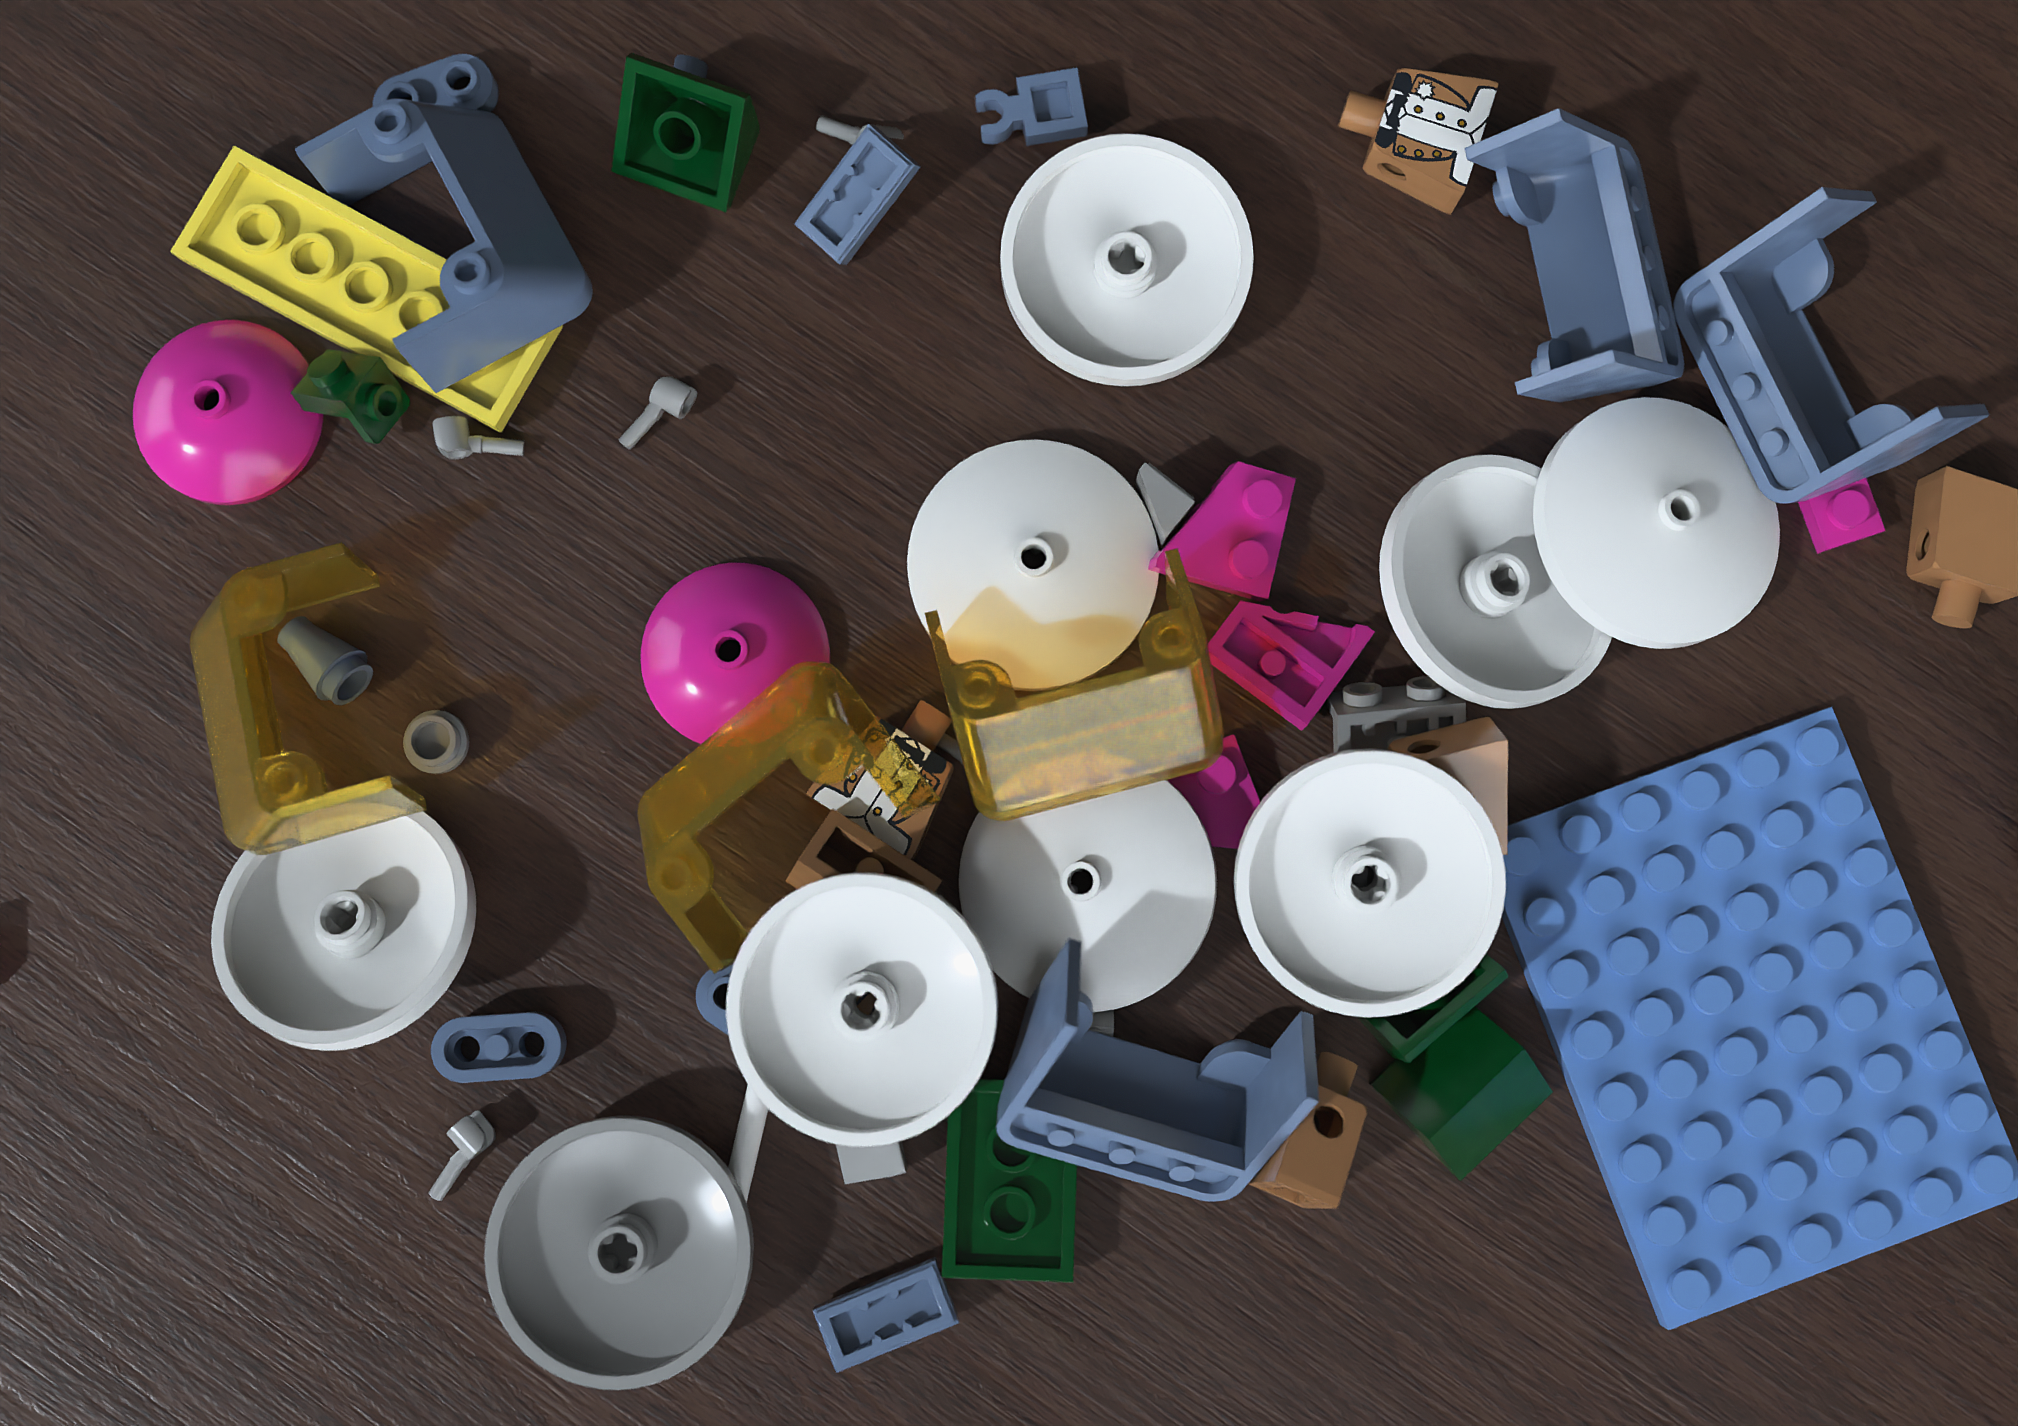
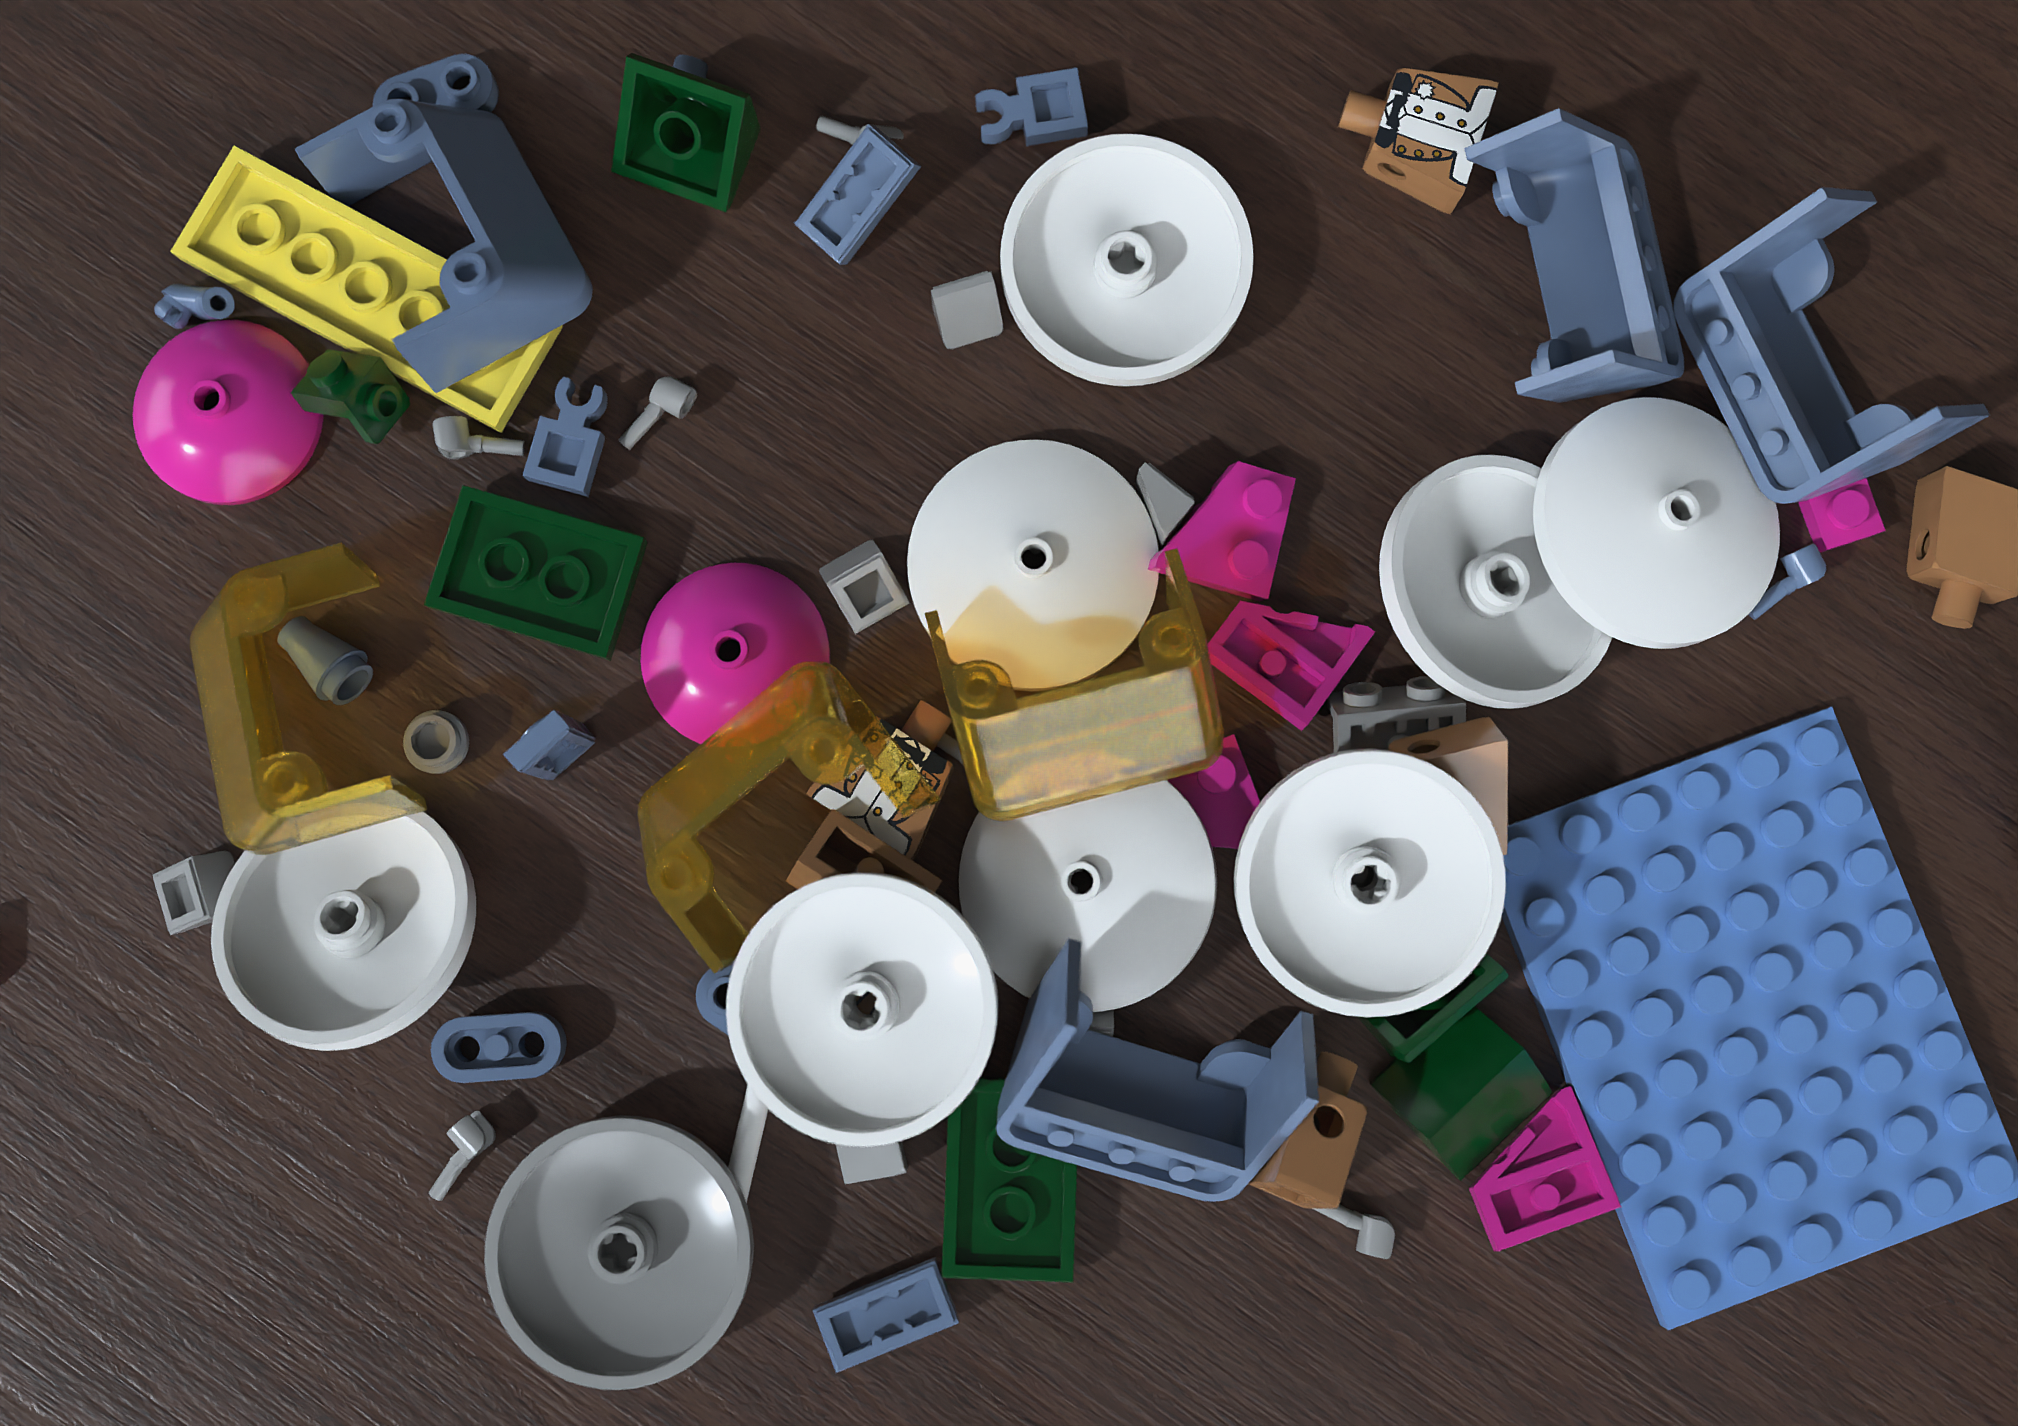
(187, 300): none -> sand blue arm
(191, 889): none -> light grey slope
(536, 572): none -> dark green plate
(550, 746): none -> sand blue plate
(565, 449): none -> sand blue plate
(863, 586): none -> light grey slope
(967, 310): none -> light grey slope
(1375, 1232): none -> light grey hand
(1544, 1177): none -> dark pink wing
(1802, 568): none -> sand blue hand

